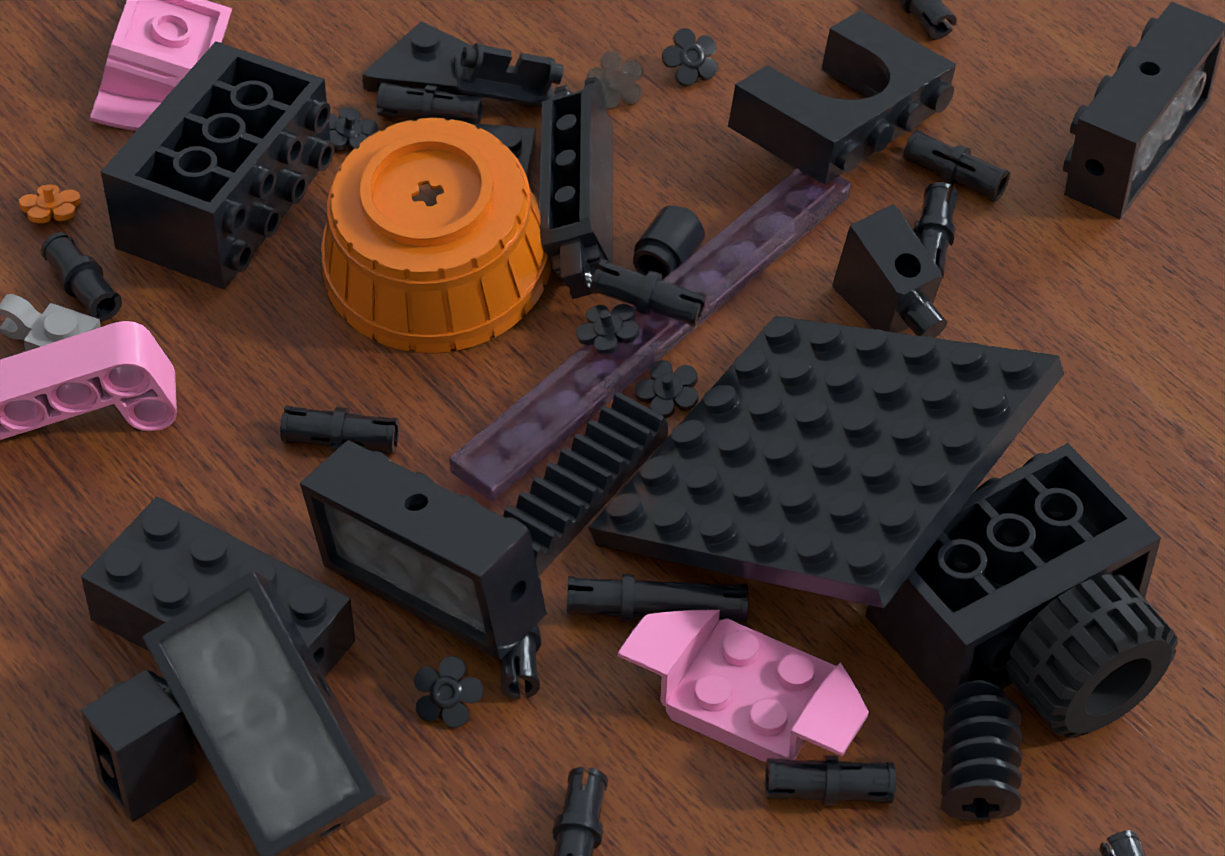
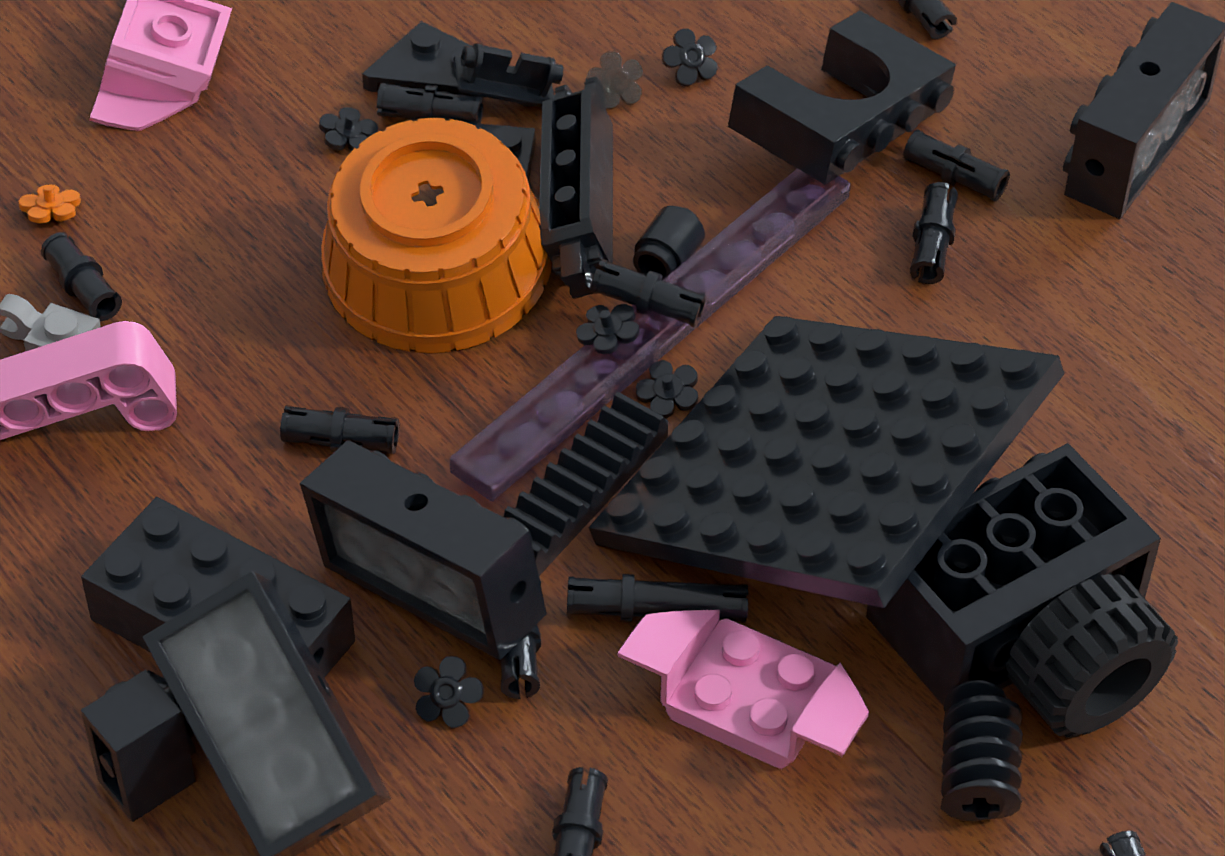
(218, 164): black brick -> none
(830, 780): black pin -> none
(889, 275): black torso -> none

